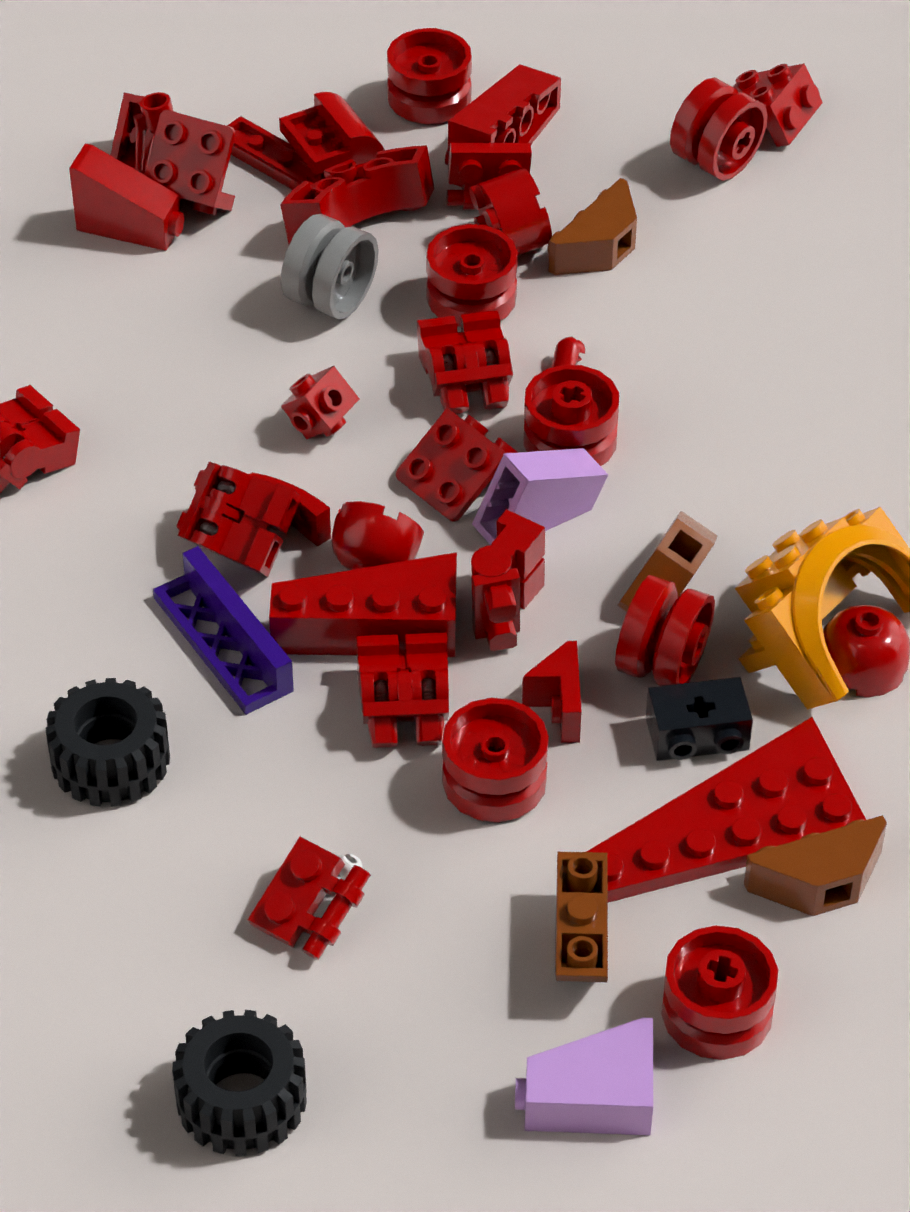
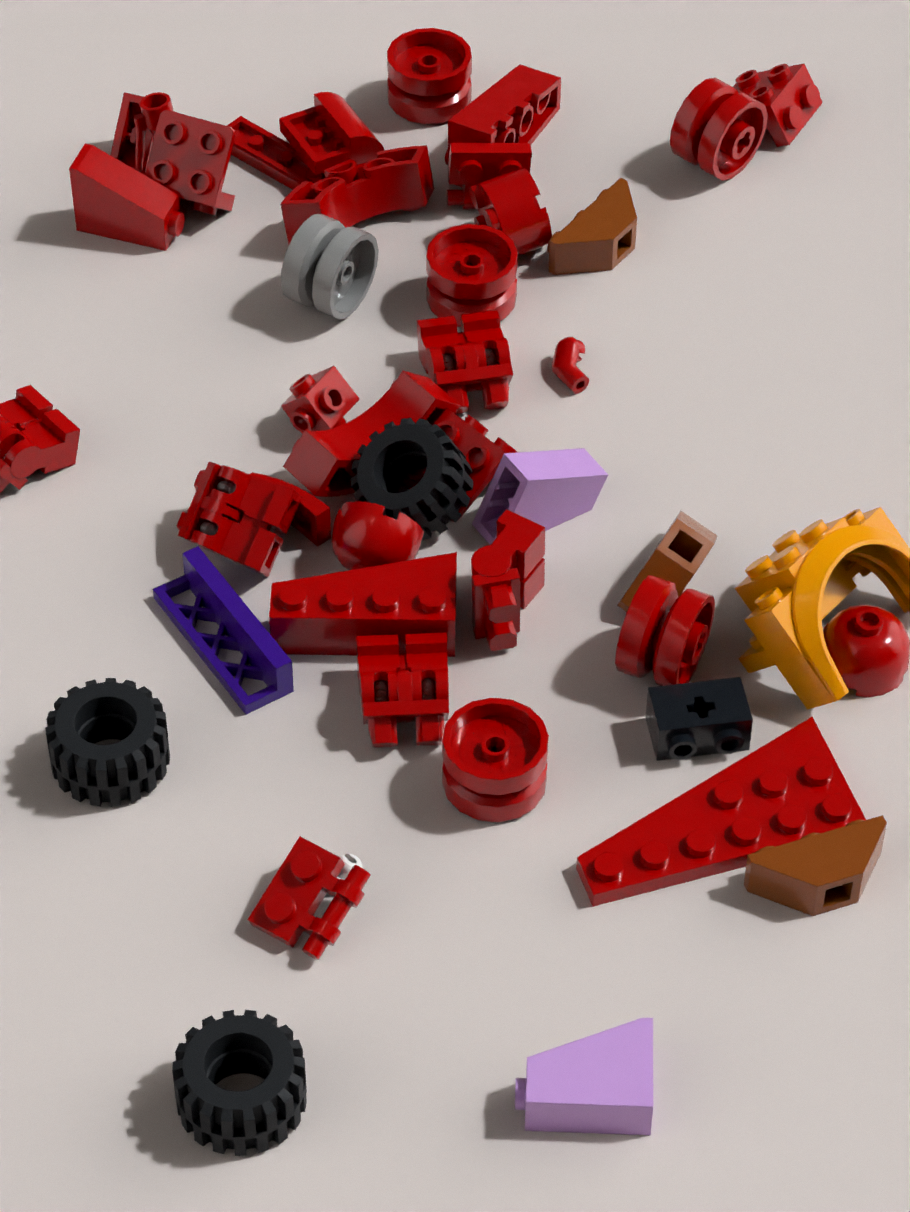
(325, 457): none -> red brick
(397, 454): none -> black tyre
(557, 685): red slope -> none
(572, 411): red wheel -> none
(581, 917): dark orange slope -> none
(719, 992): red wheel -> none

